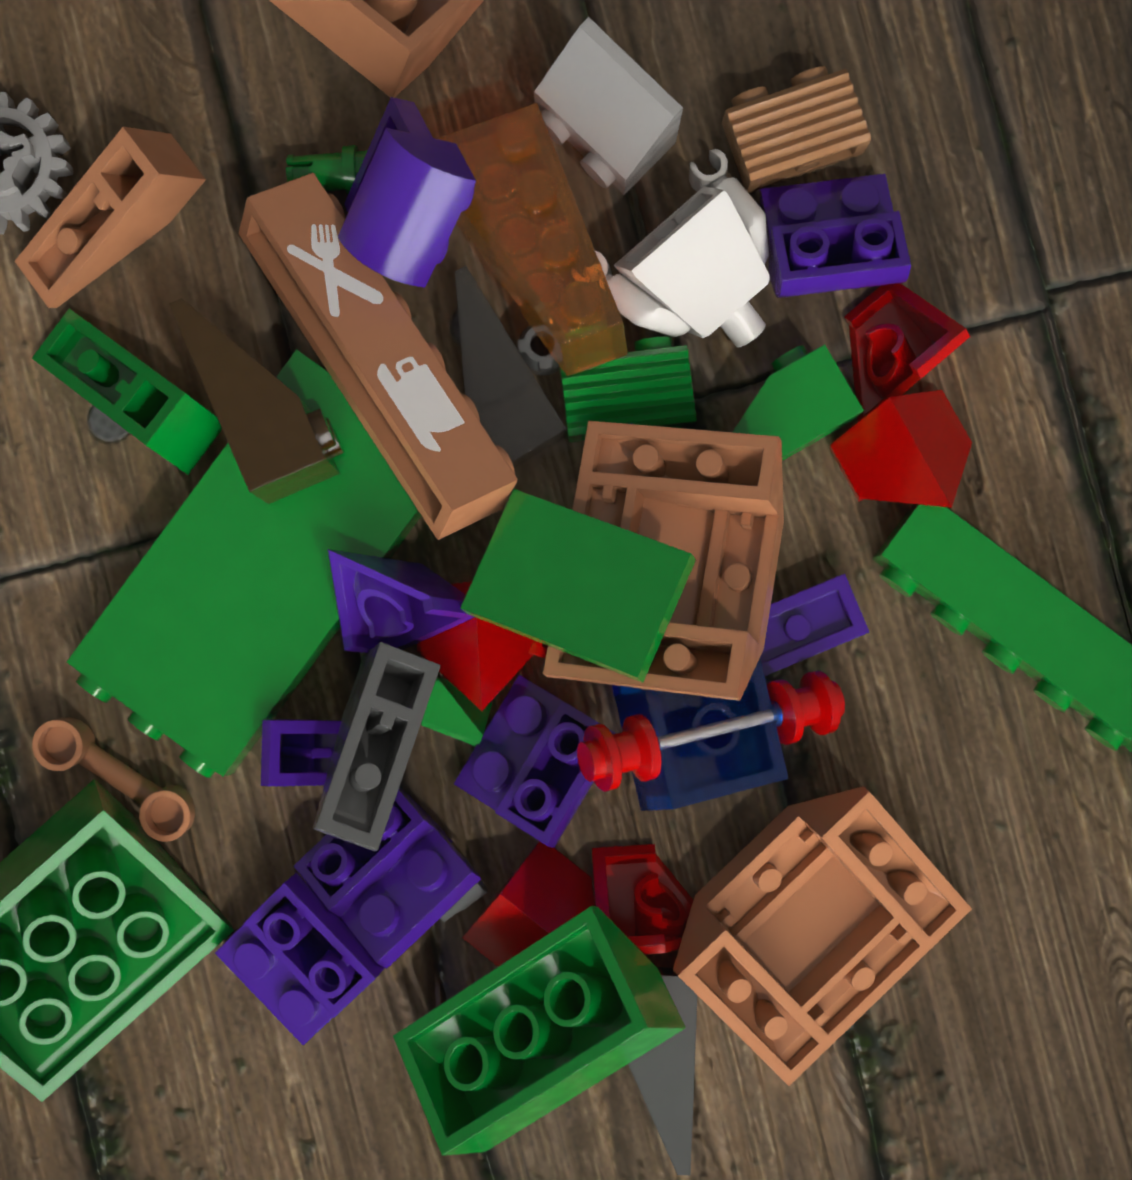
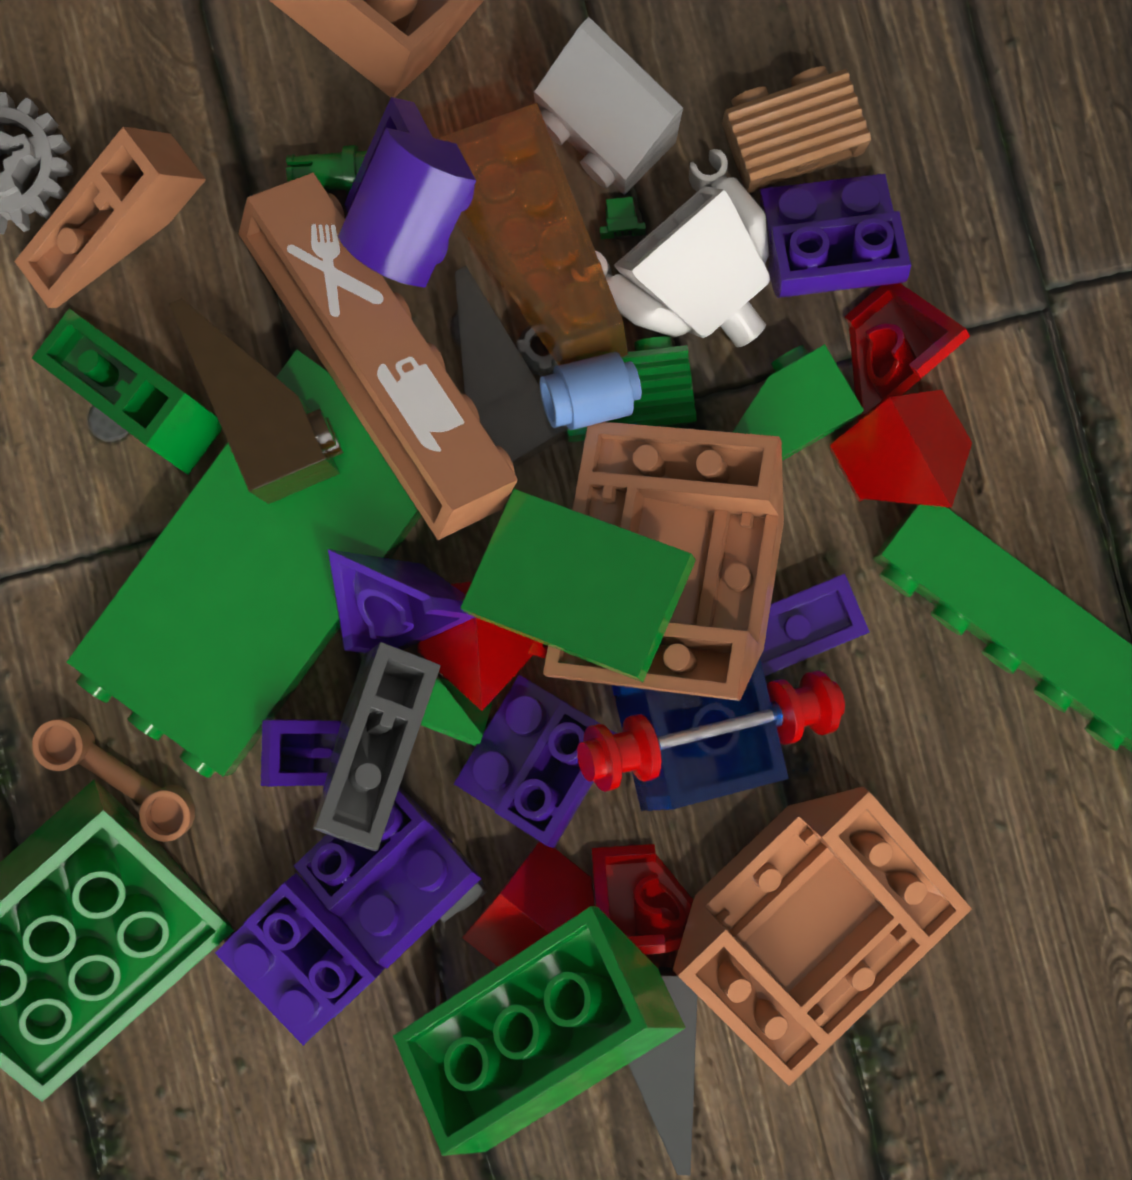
(590, 391): none -> medium blue brick
(621, 220): none -> green piece

